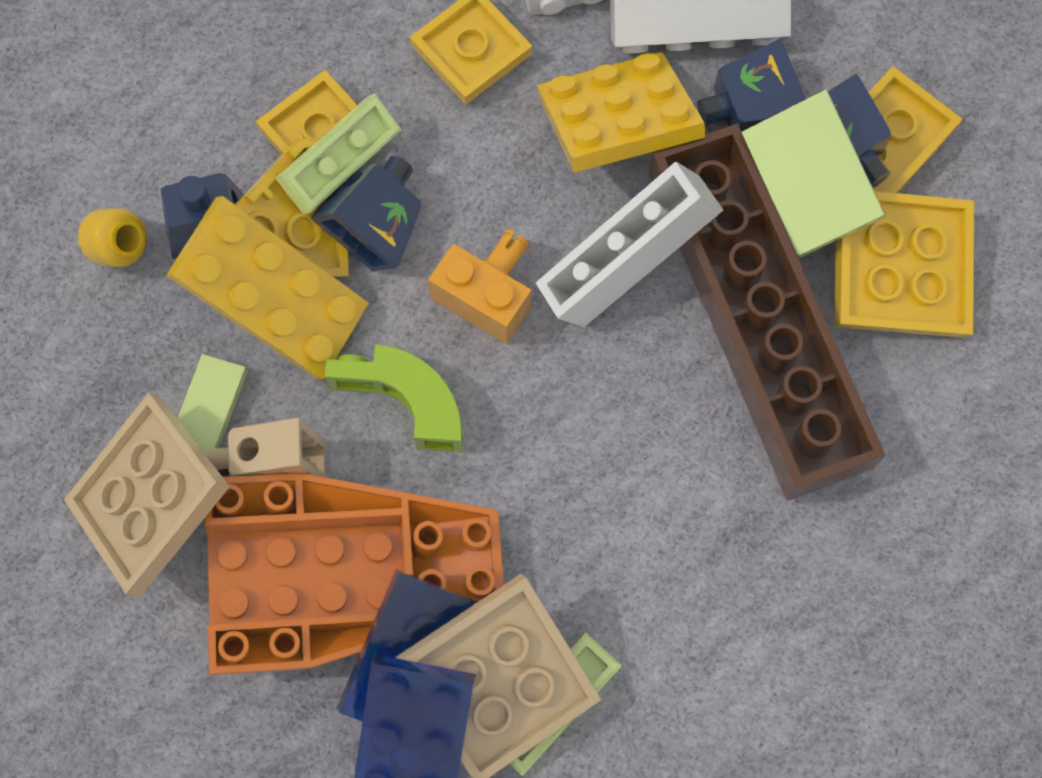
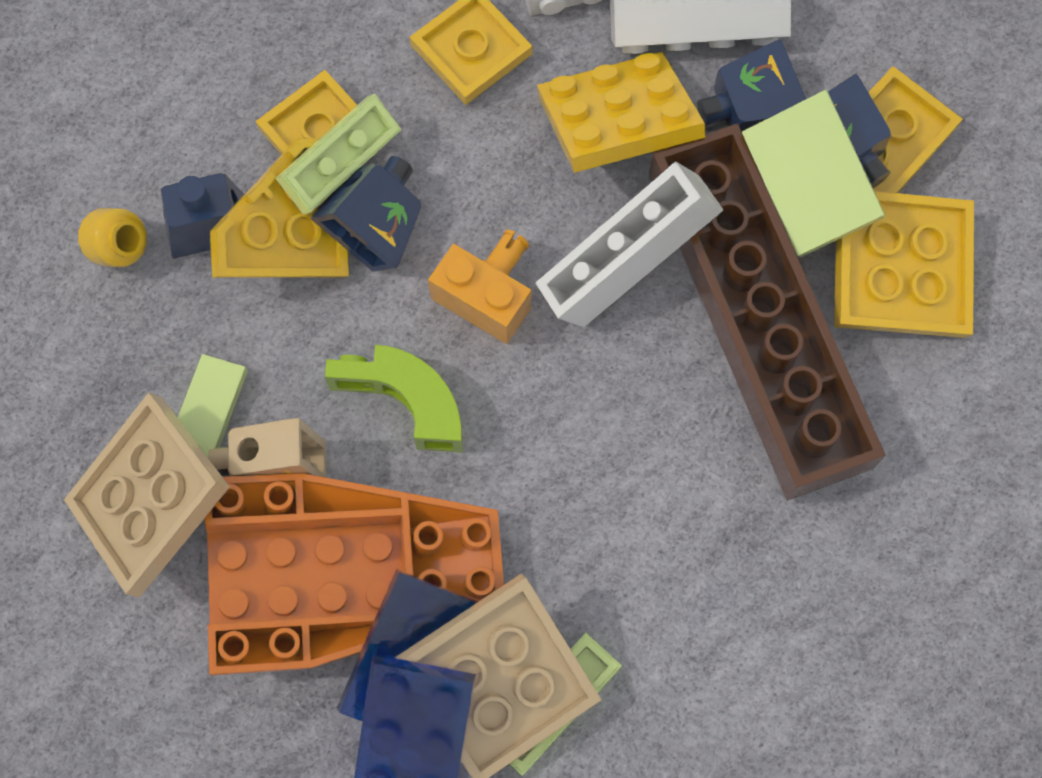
(267, 288): yellow plate -> none

